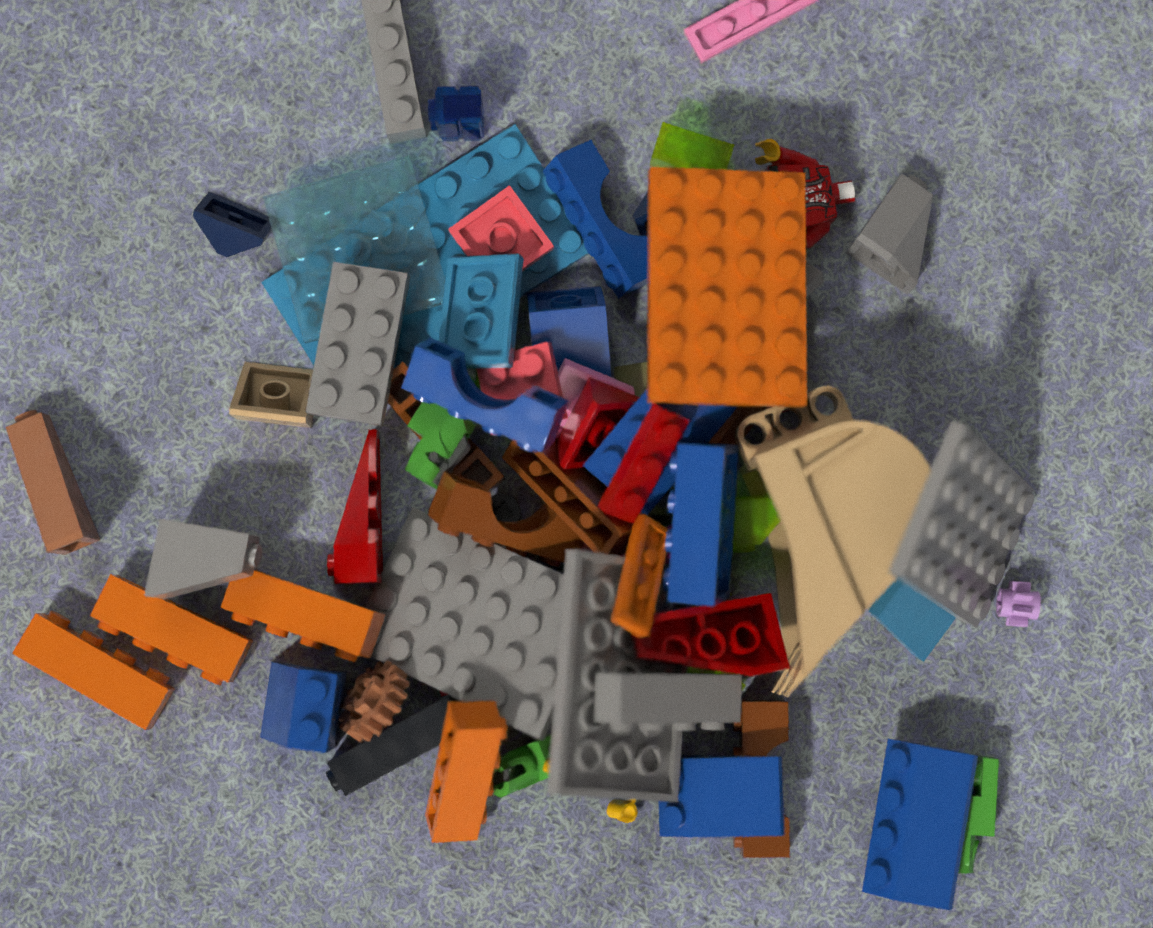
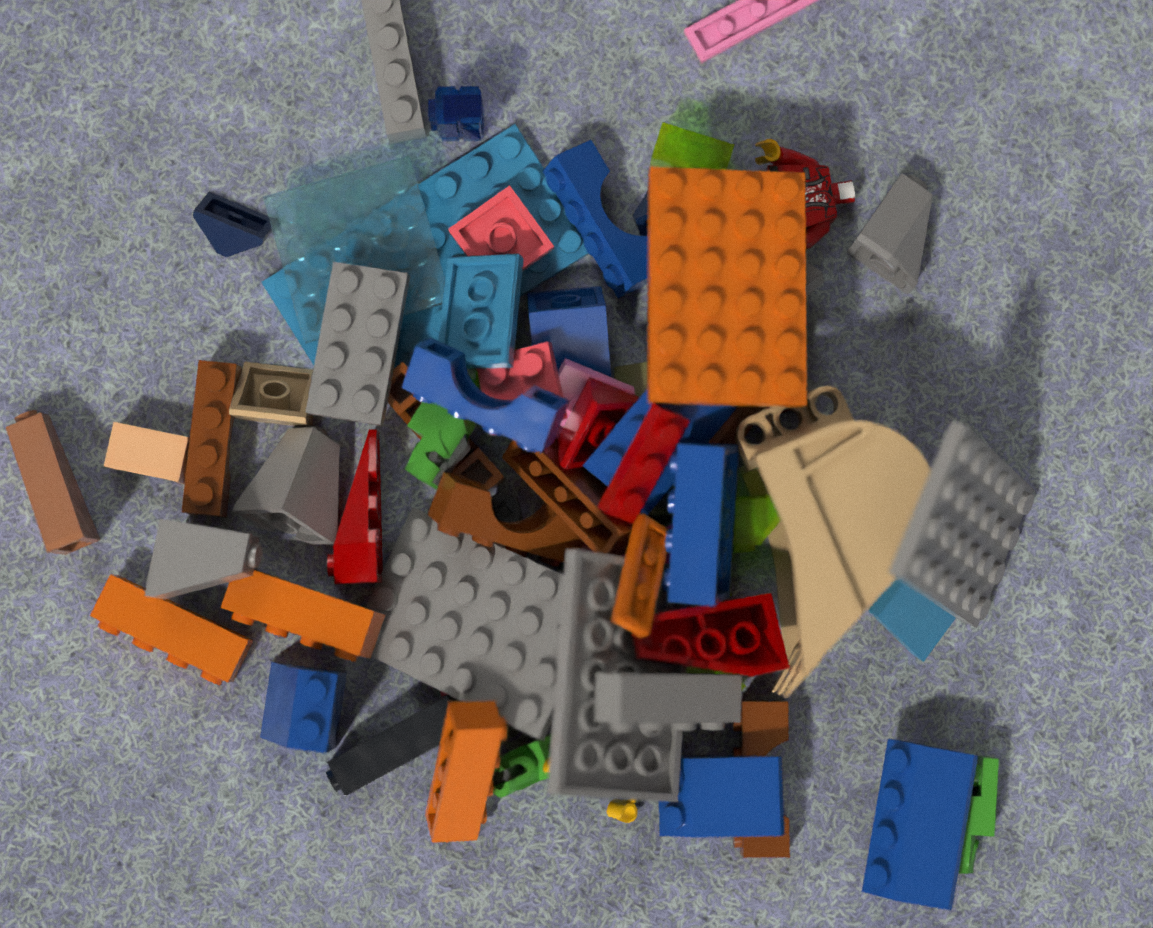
(94, 670): orange brick -> none
(147, 452): none -> light nougat panel
(210, 439): none -> dark orange arch
(296, 488): none -> light grey slope
(373, 701): nougat gear -> none
(1018, 603): lavender gear -> none

